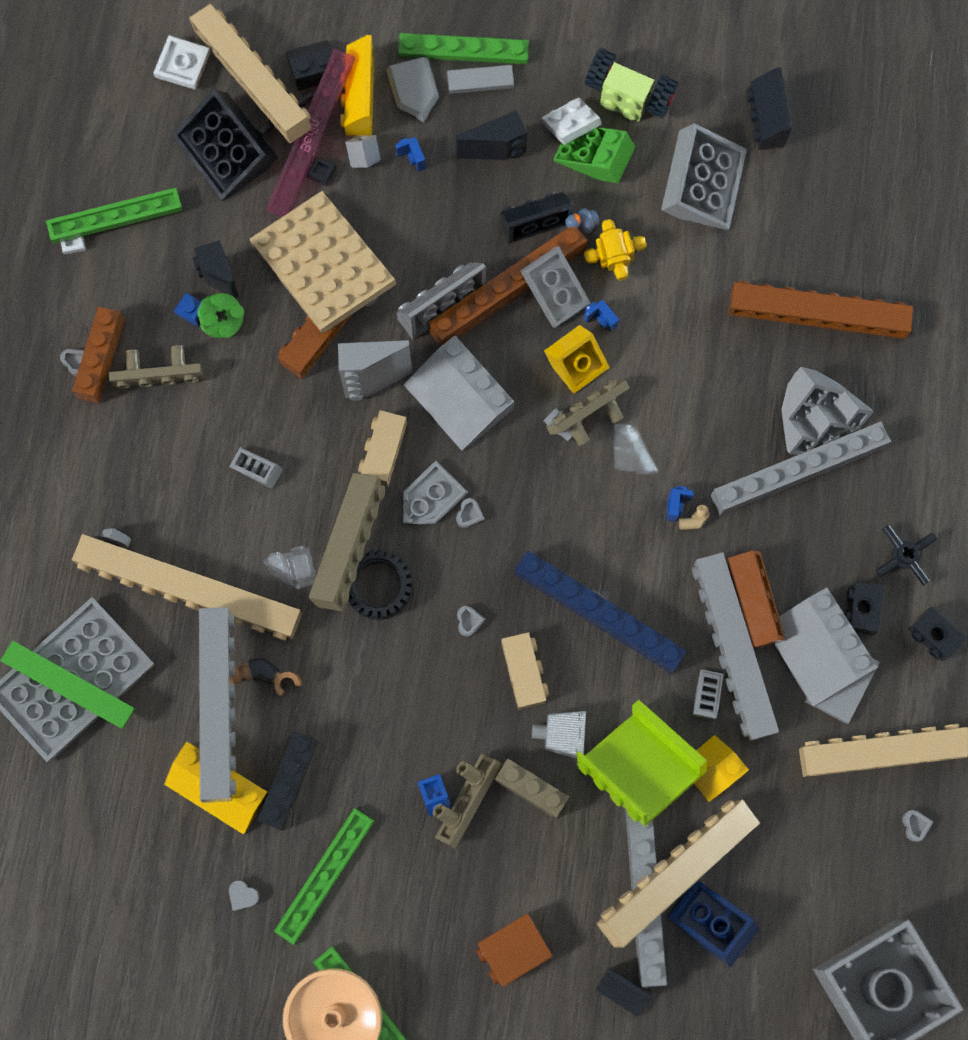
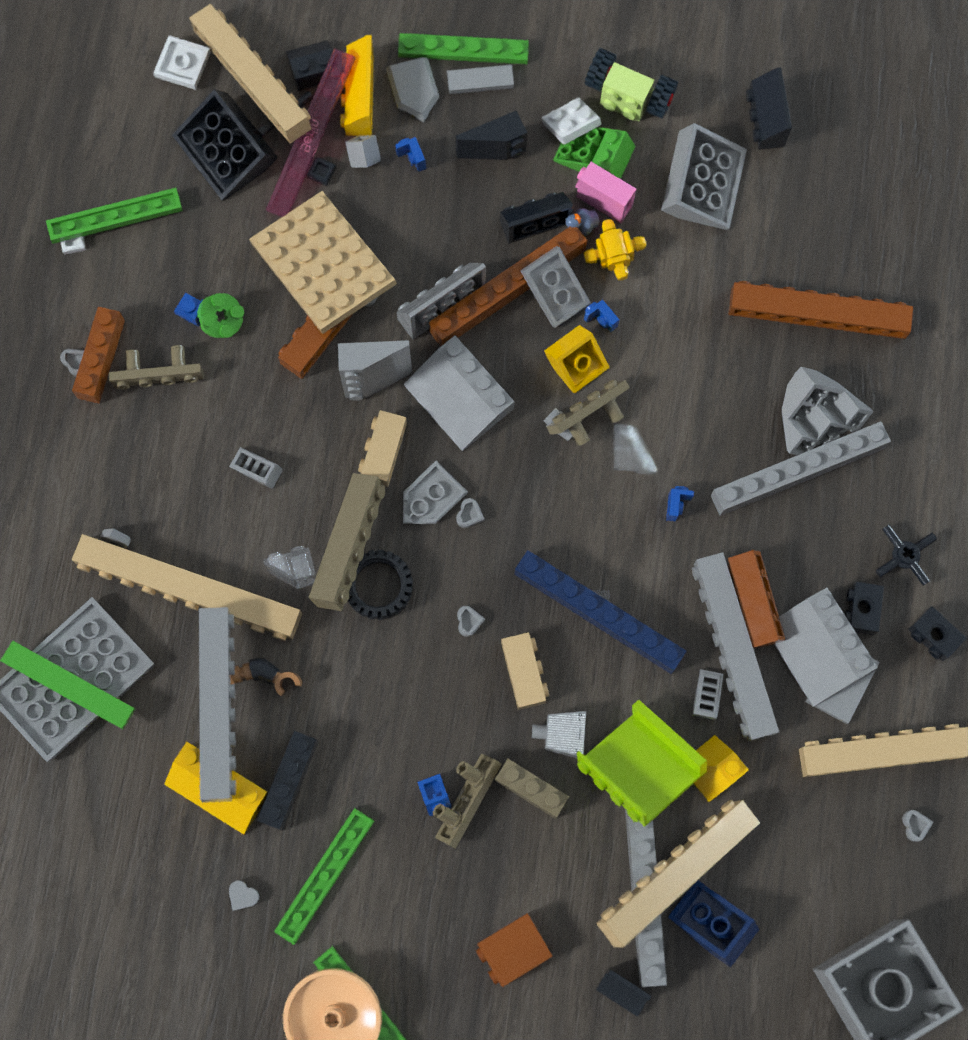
(214, 267): black slope -> none
(605, 192): none -> bright pink brick
(697, 520): tan arm -> none

